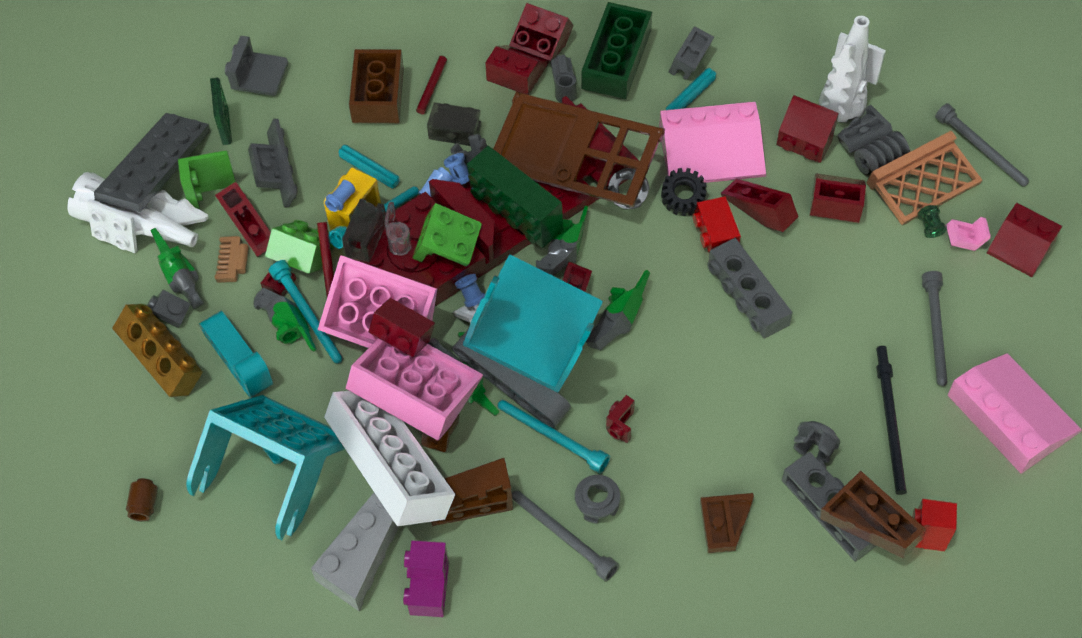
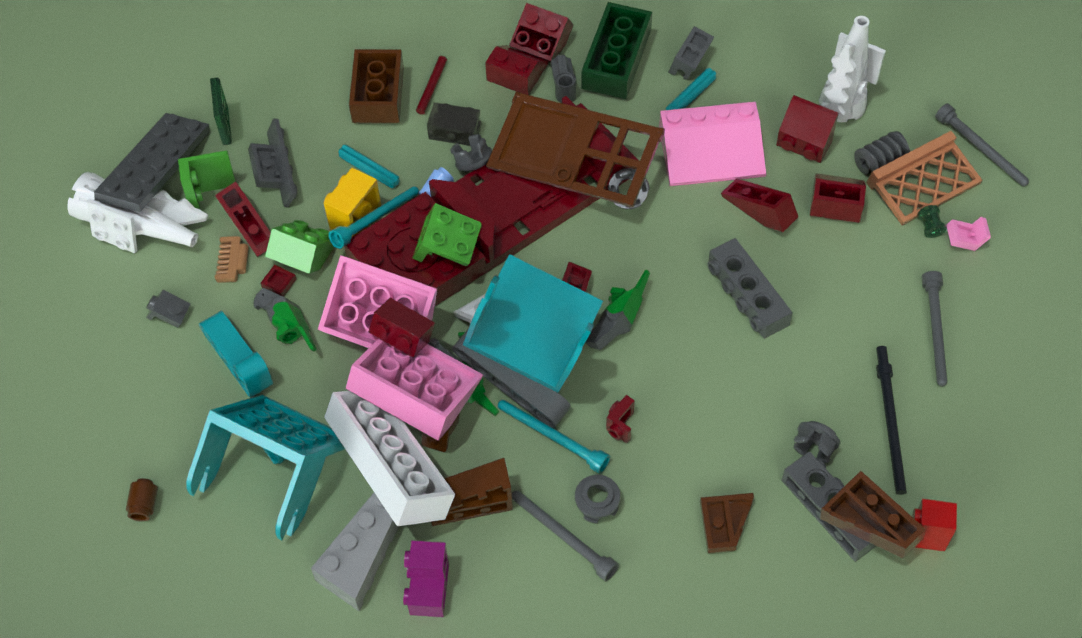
(157, 350): pearl gold brick -> none
(177, 270): animal -> none
(253, 70): dark grey bracket -> none
(282, 273): teal piece -> none
(325, 255): dark red bar -> none
(336, 200): medium blue pin -> none
(364, 227): clear smoke brick -> none
(397, 233): clear panel -> none
(457, 168): medium blue bush -> none
(470, 290): medium blue bush -> none
(515, 197): dark green brick -> none
(564, 246): dark grey animal -> none
(683, 178): black tyre -> none
(715, 223): red brick -> none
(864, 130): dark grey wing -> none
(1012, 411): bright pink slope -> none
(1024, 239): dark red slope -> none

